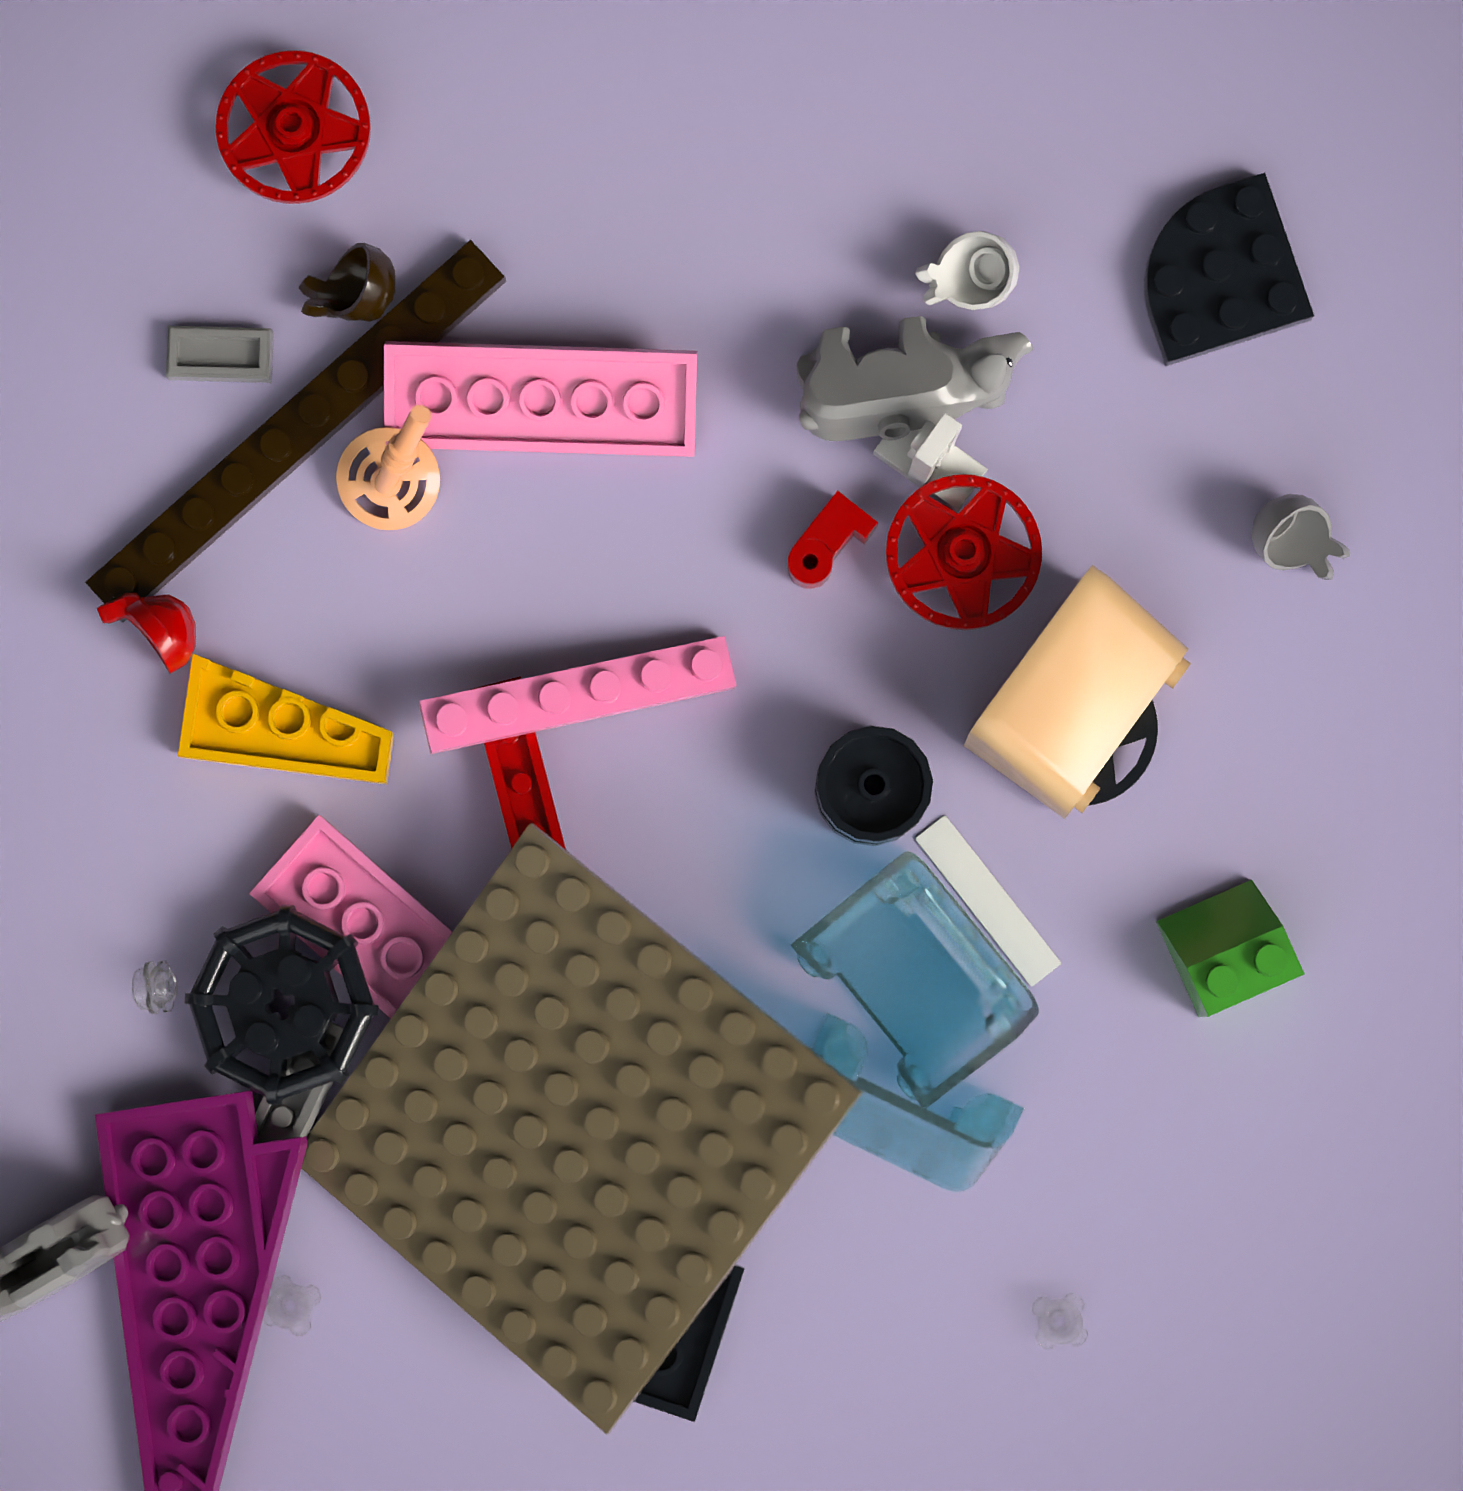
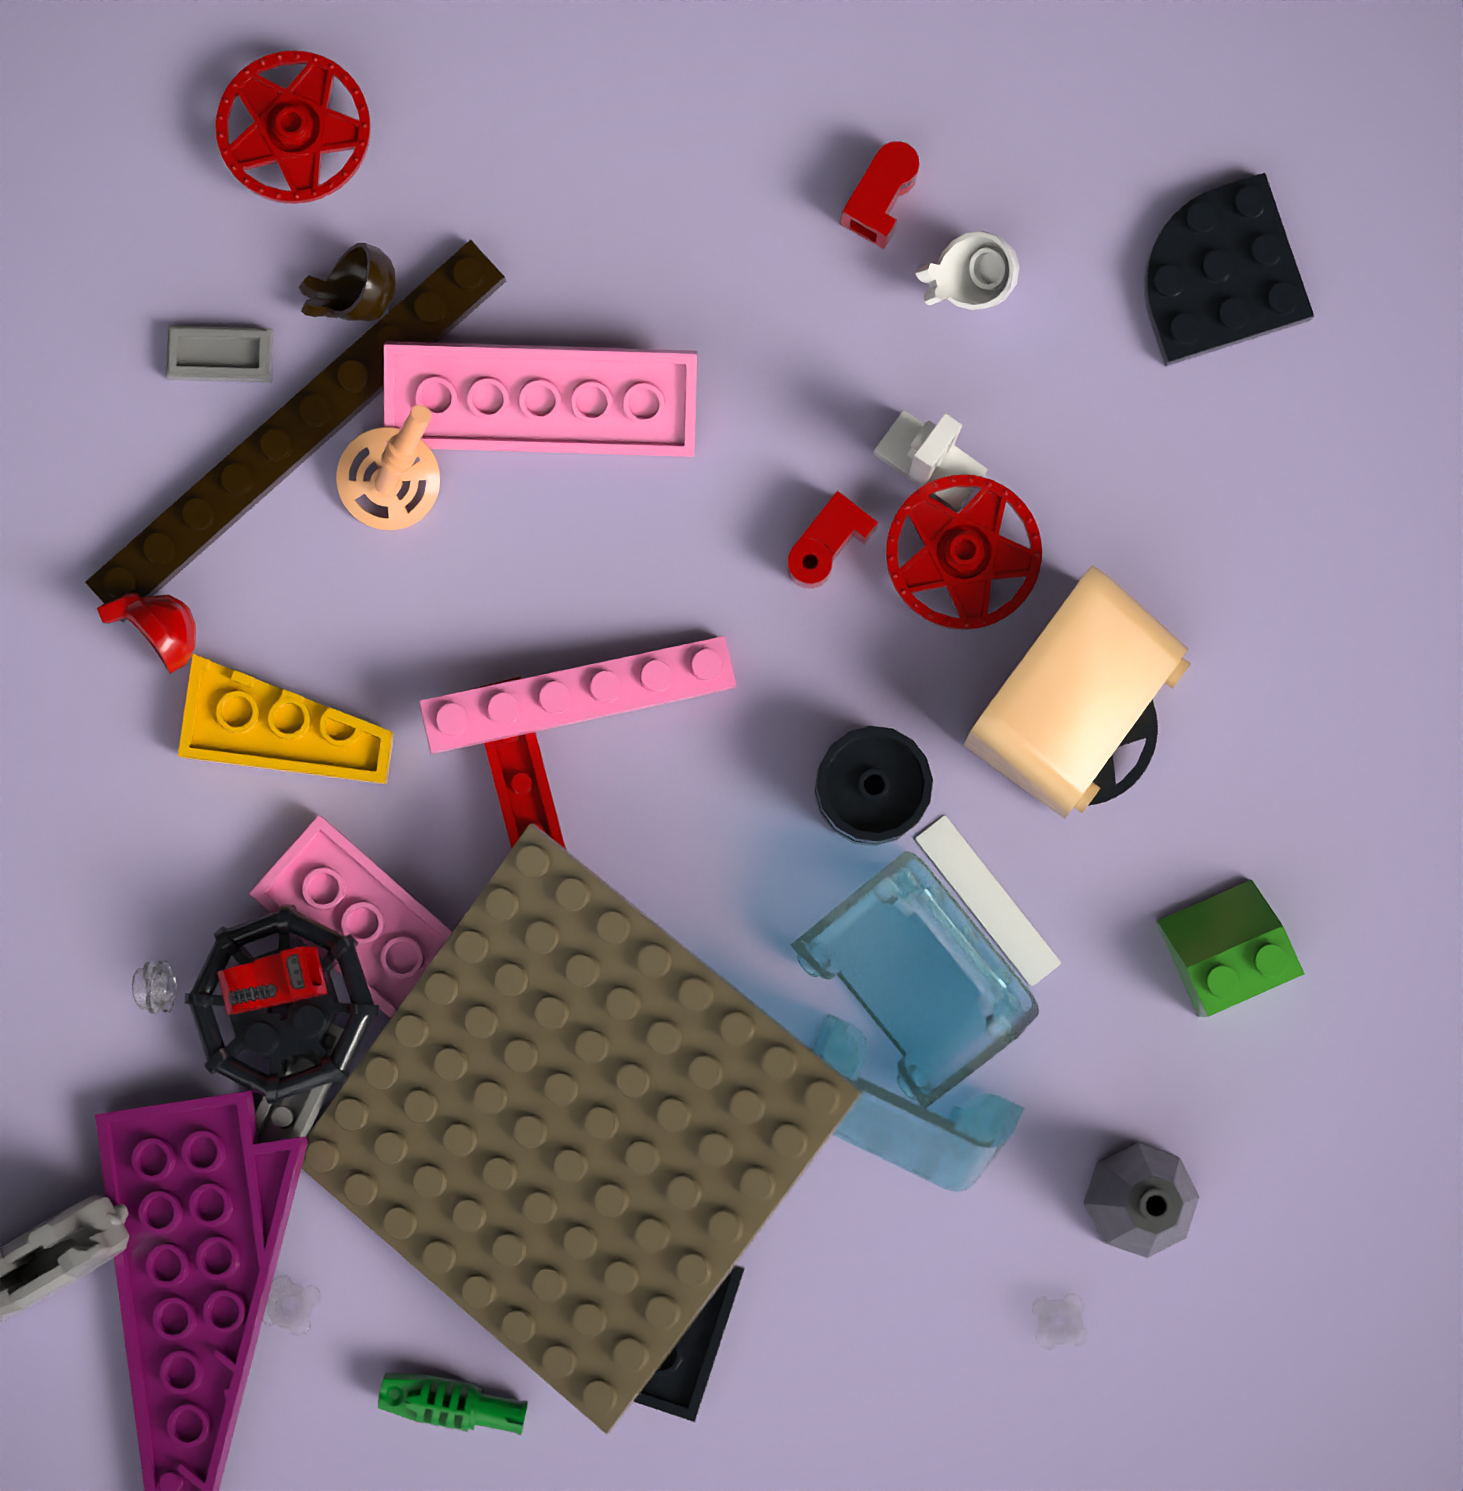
(272, 980): none -> red leg
(449, 1403): none -> green hinge
(887, 178): none -> red leg
(902, 386): light grey animal -> none
(1120, 1194): none -> dark grey cone
(1295, 534): light grey piece -> none

